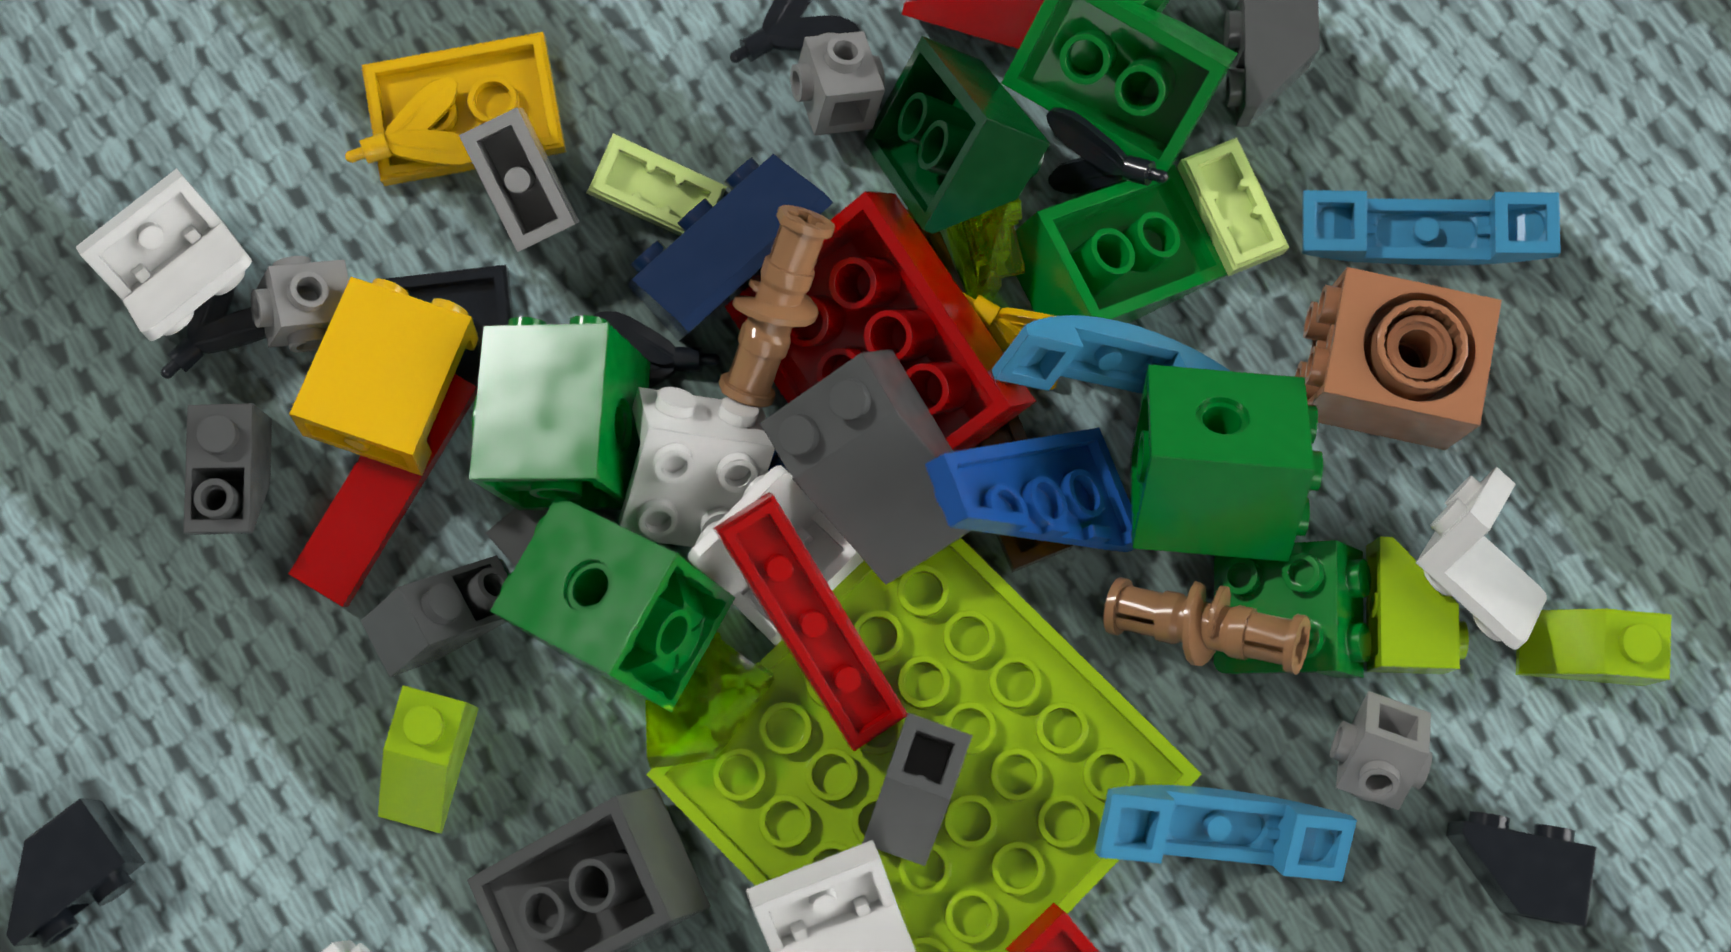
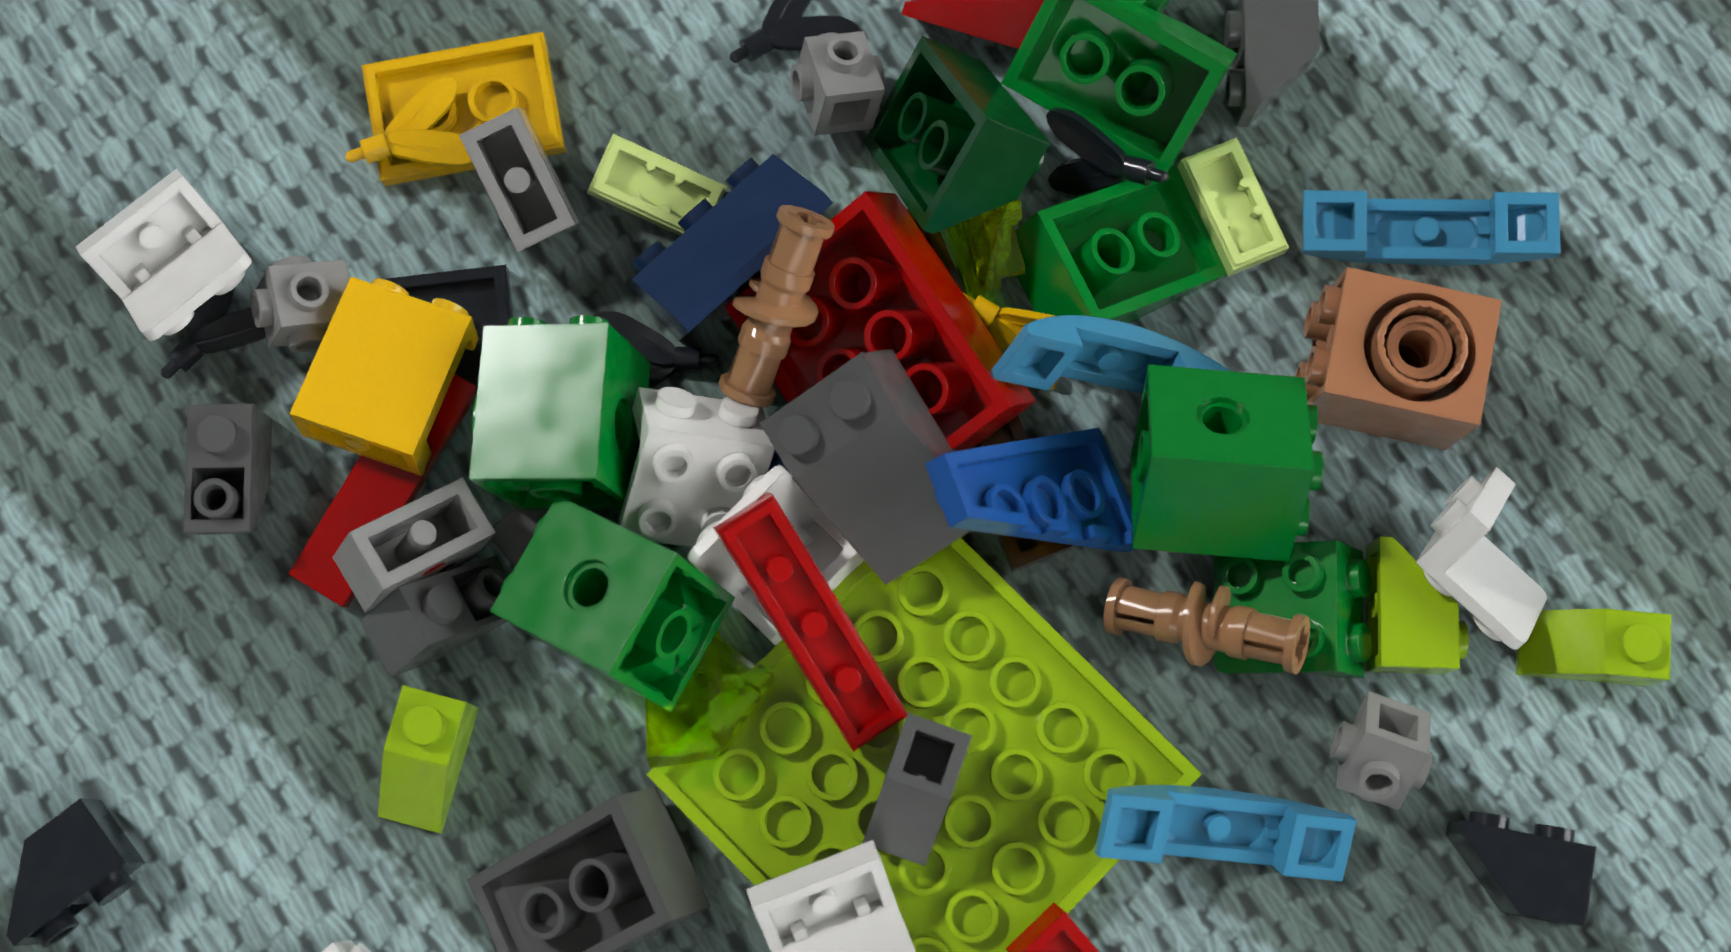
(413, 543): none -> light grey brick

